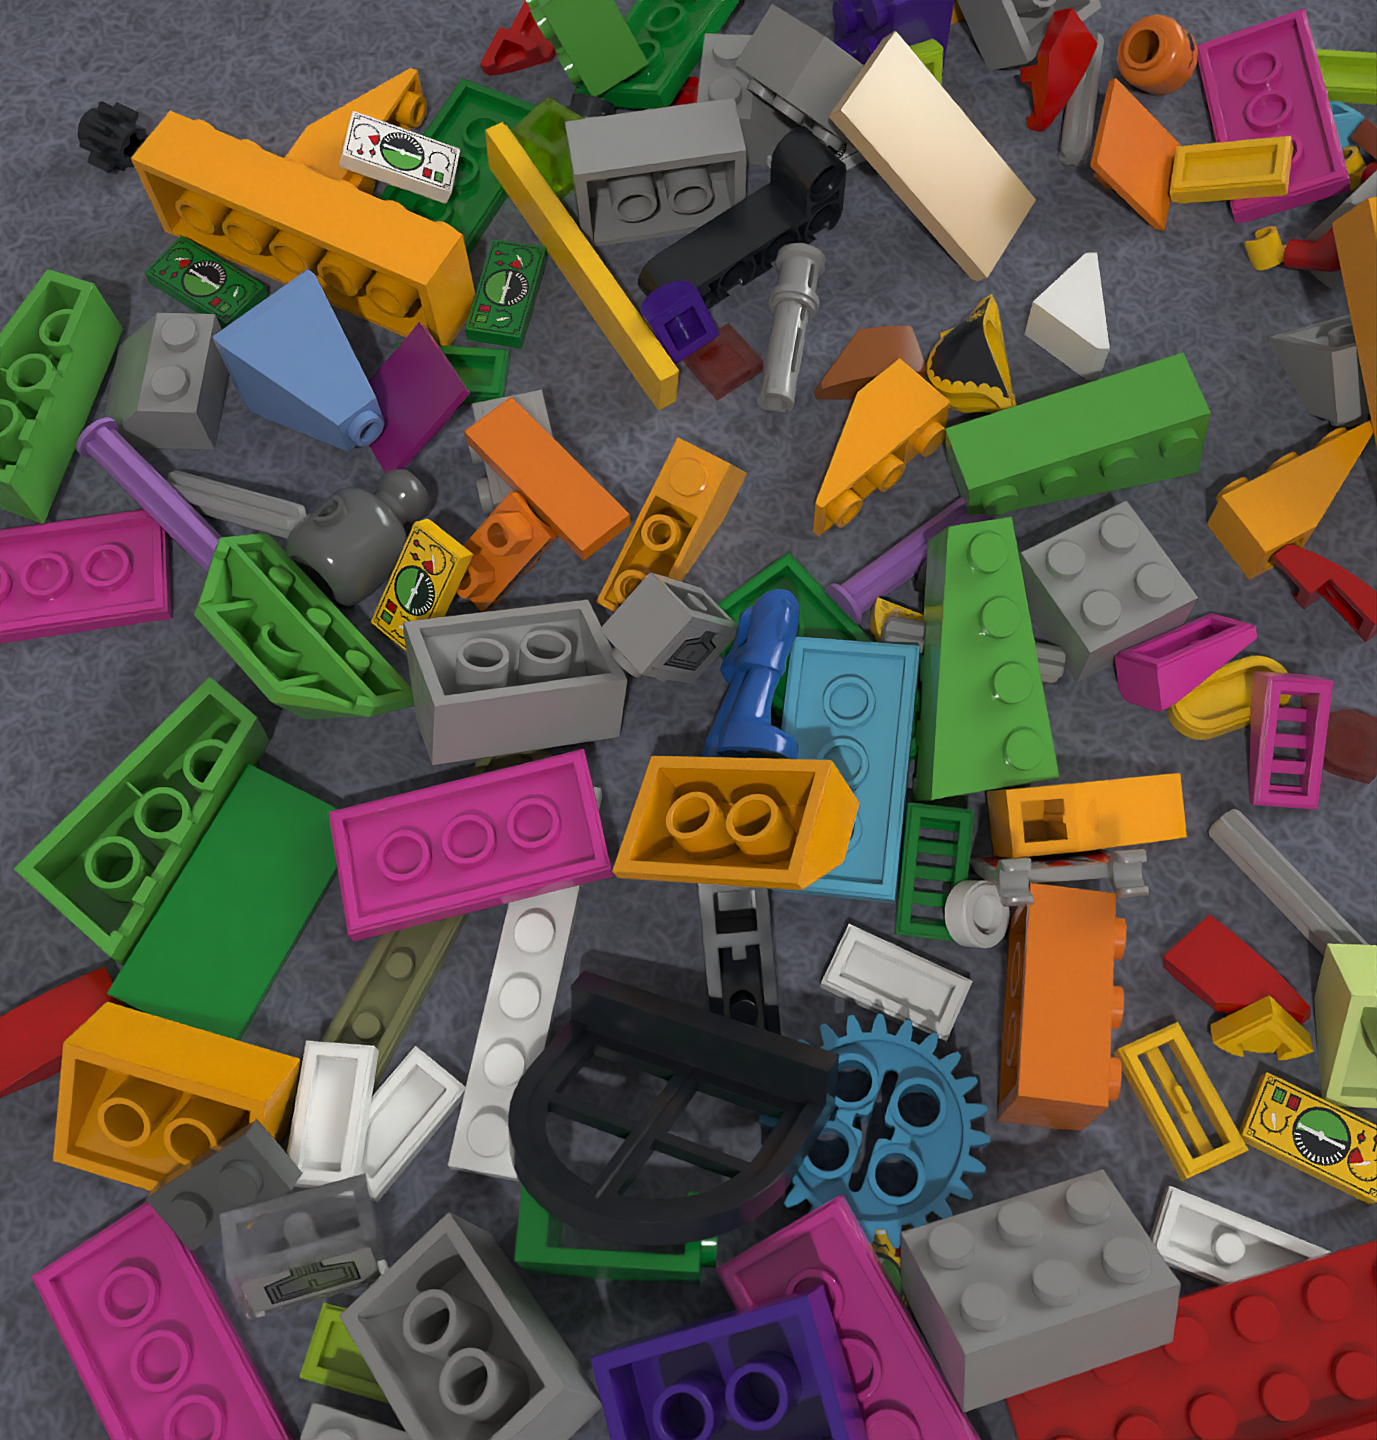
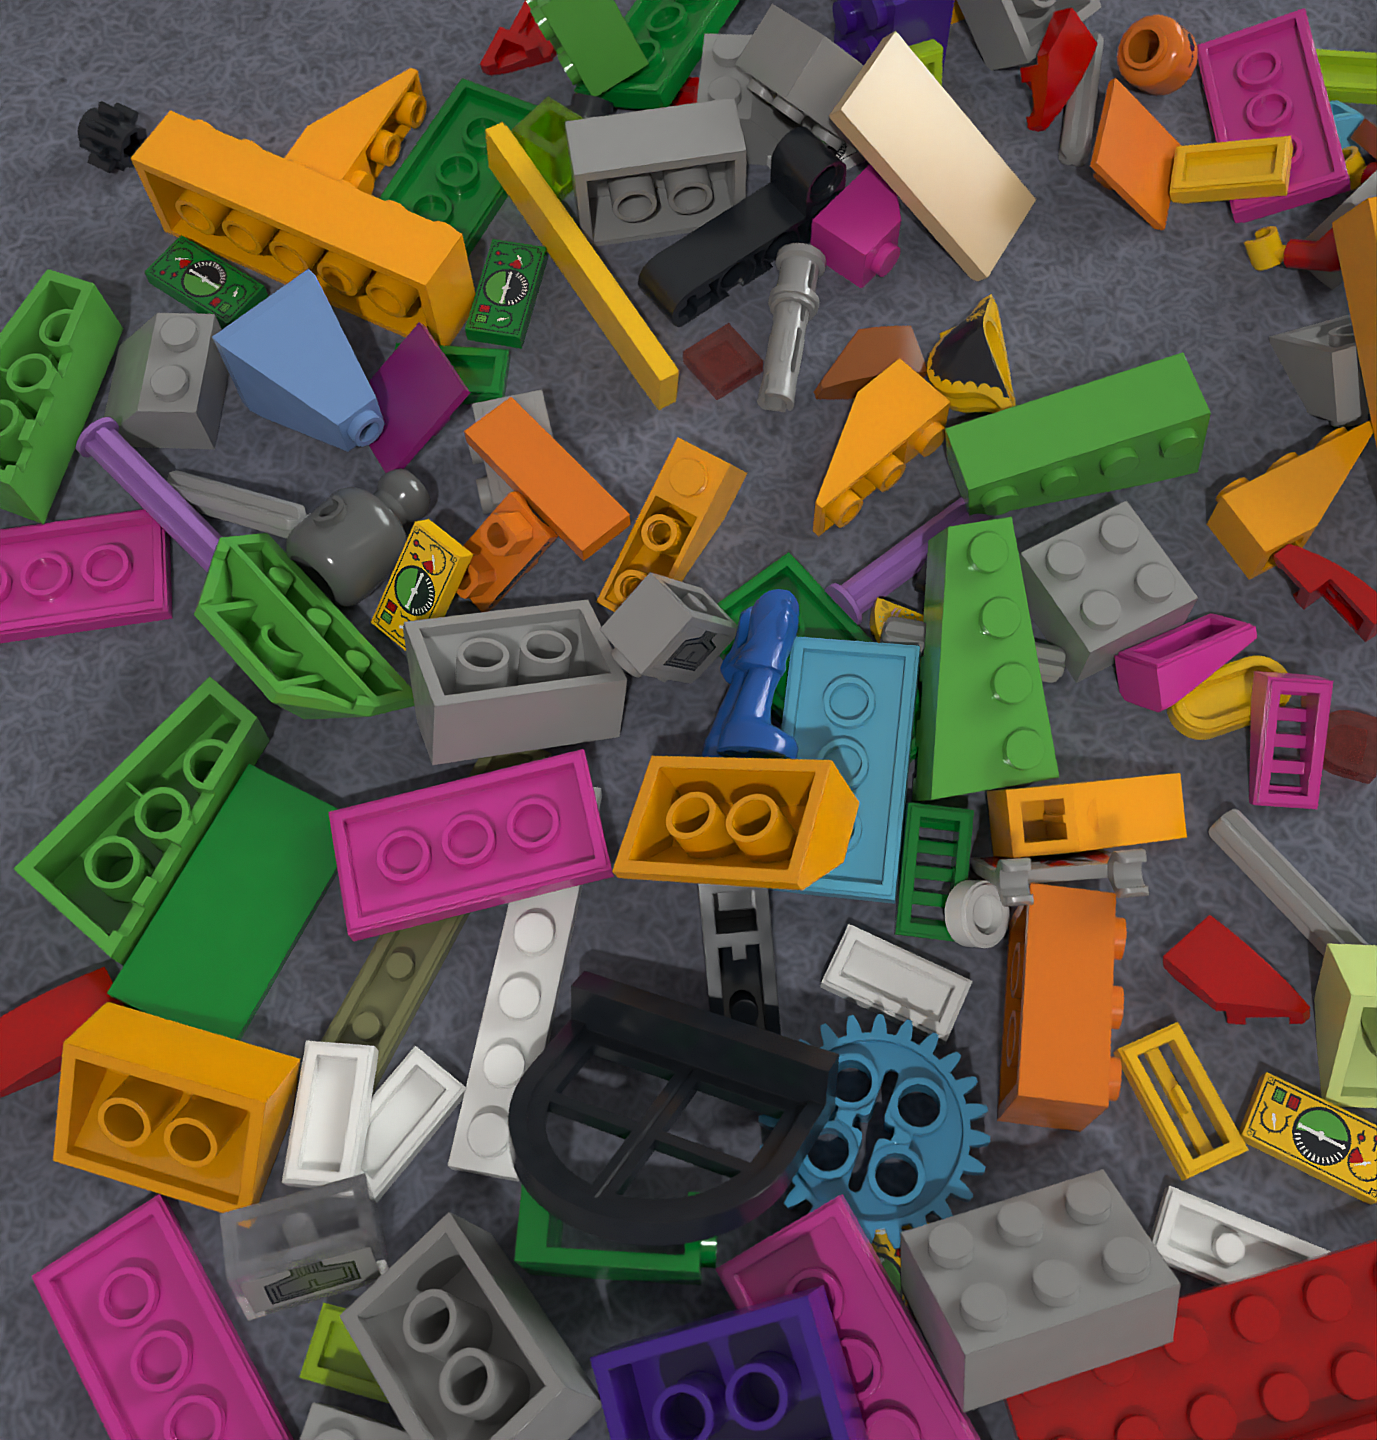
(227, 1177): dark grey plate -> none
(399, 157): white tile -> none
(679, 319): dark purple brick -> none
(860, 229): none -> dark pink slope
(1072, 319): white slope -> none
(1262, 1029): yellow tile -> none

